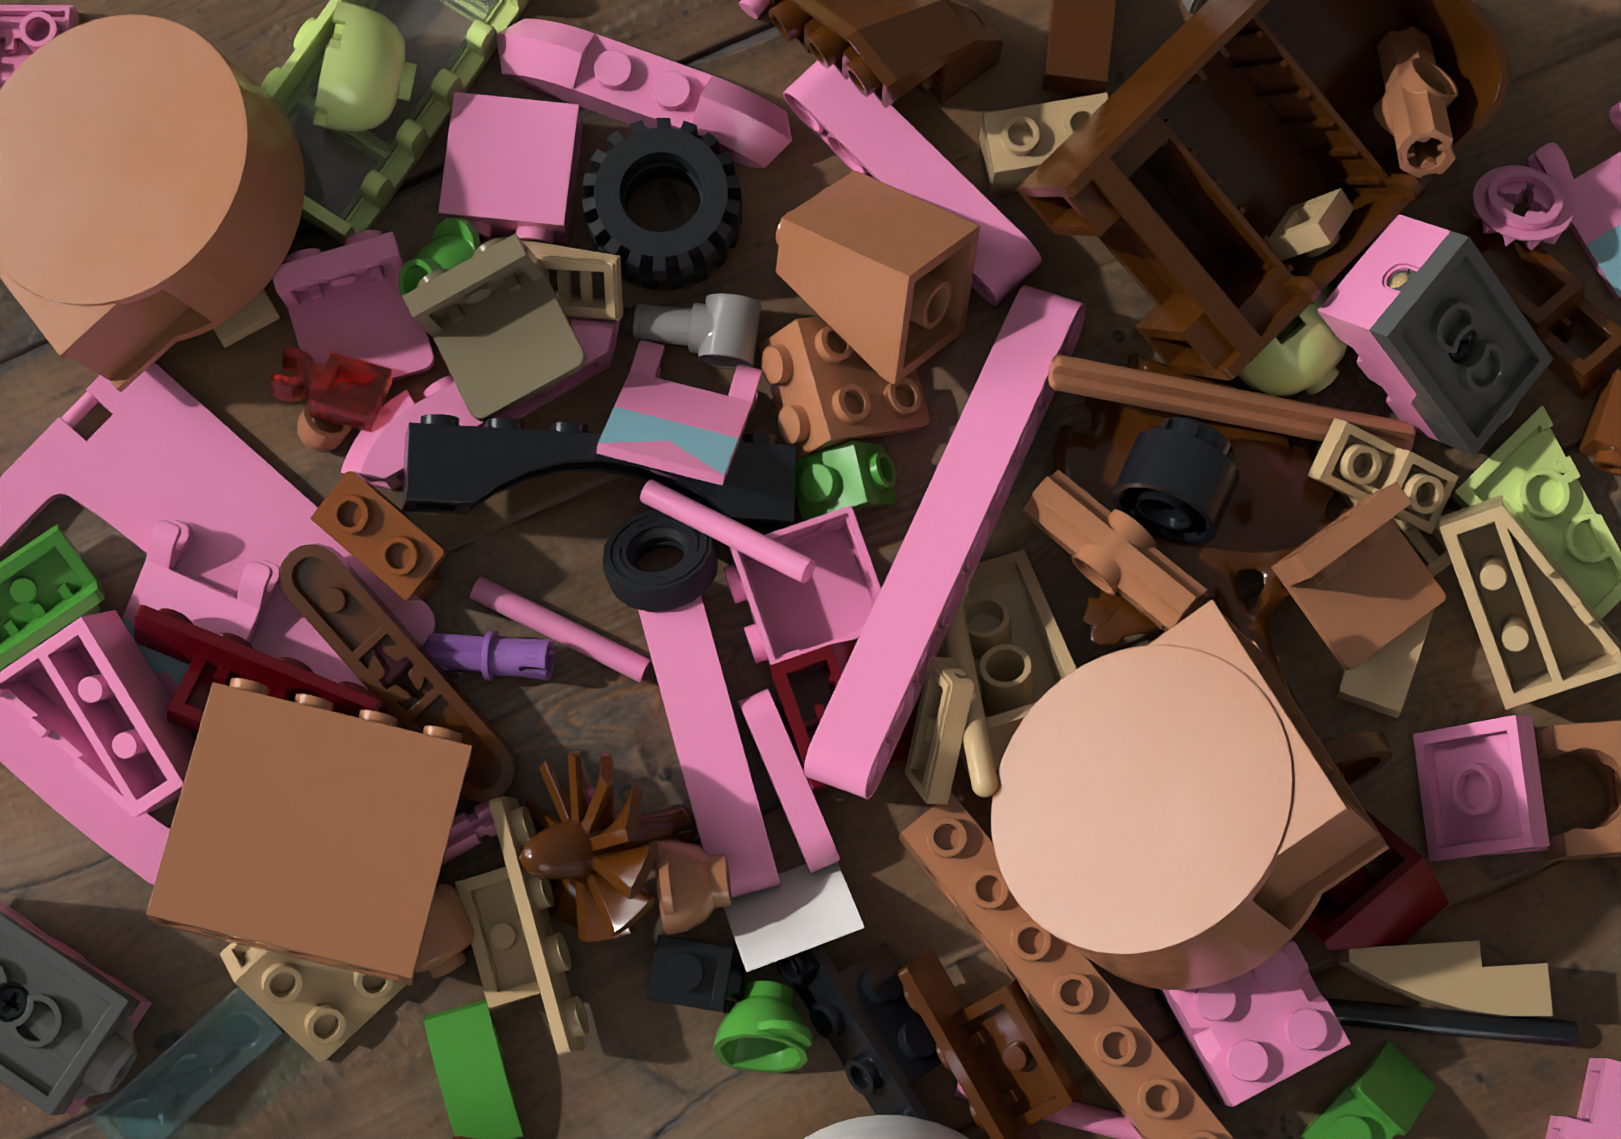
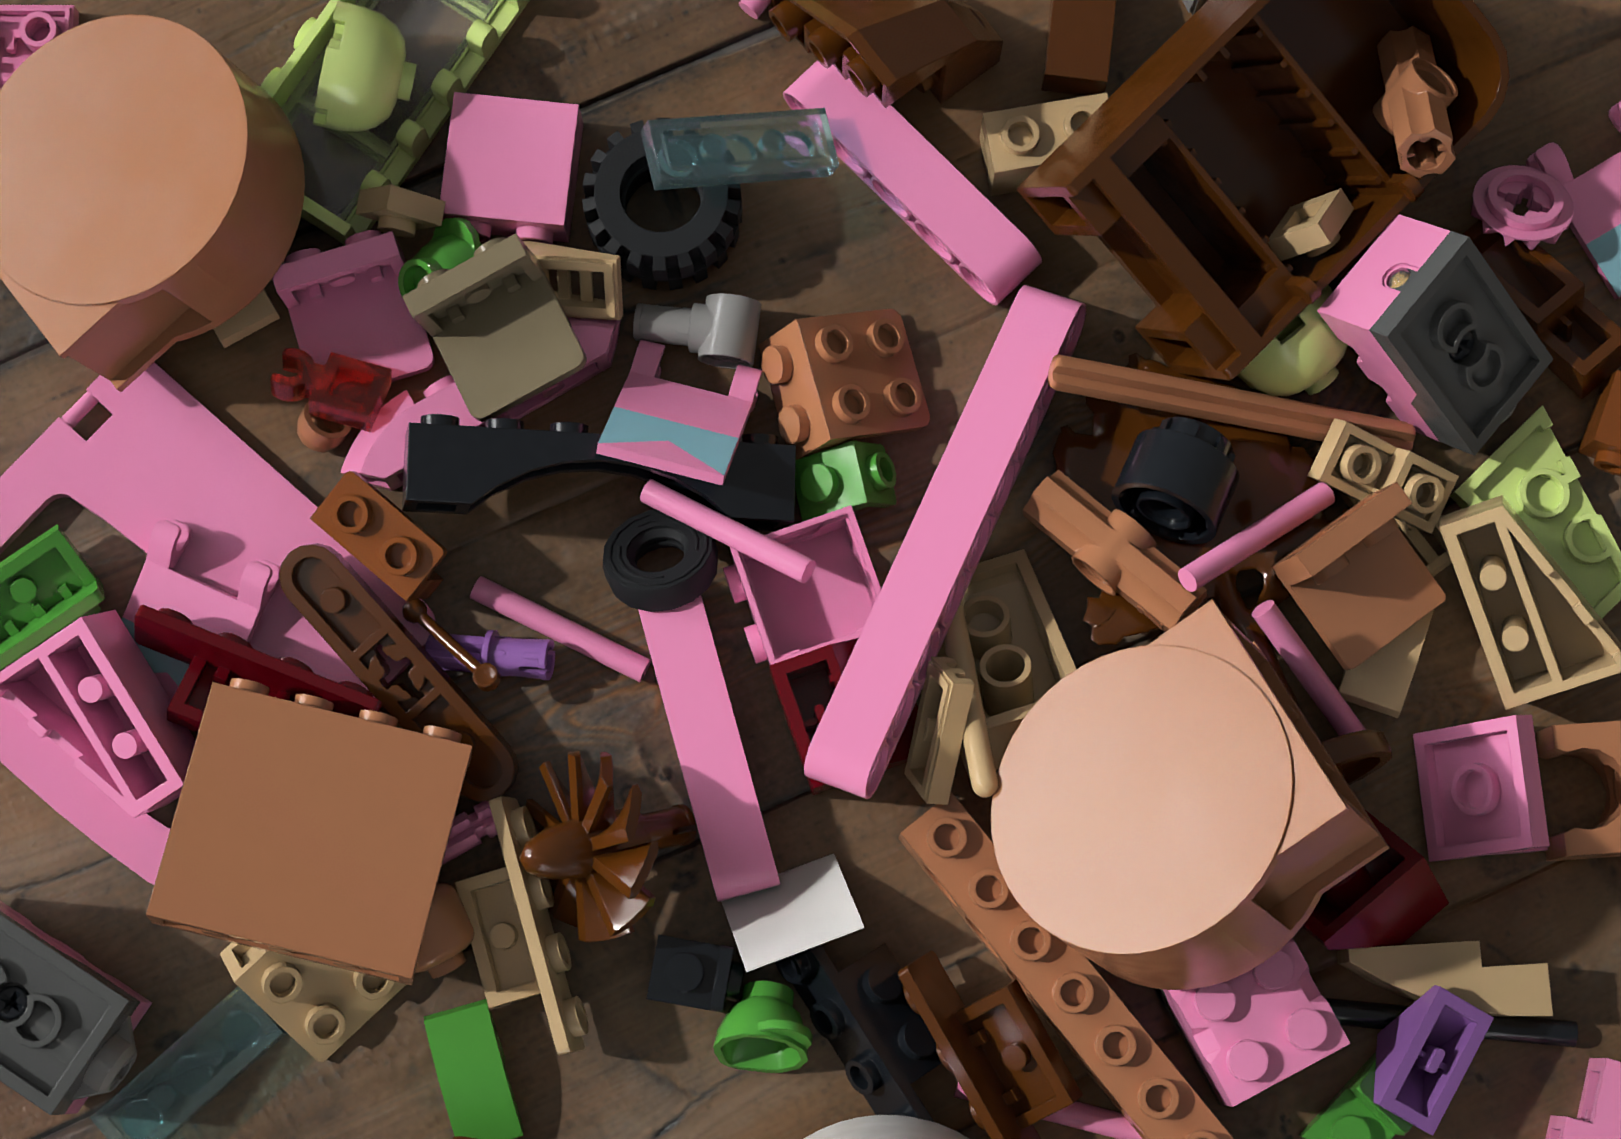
(400, 209): none -> tan plate
(484, 675): none -> reddish brown hinge
(641, 86): bright pink brick -> none
(689, 884): nougat piece -> none
(739, 148): none -> clear light blue plate
(789, 781): bright pink beam -> none
(880, 270): nougat slope -> none
(1256, 537): none -> bright pink bar
(1306, 668): none -> bright pink bar
(1426, 1056): none -> medium lavender slope

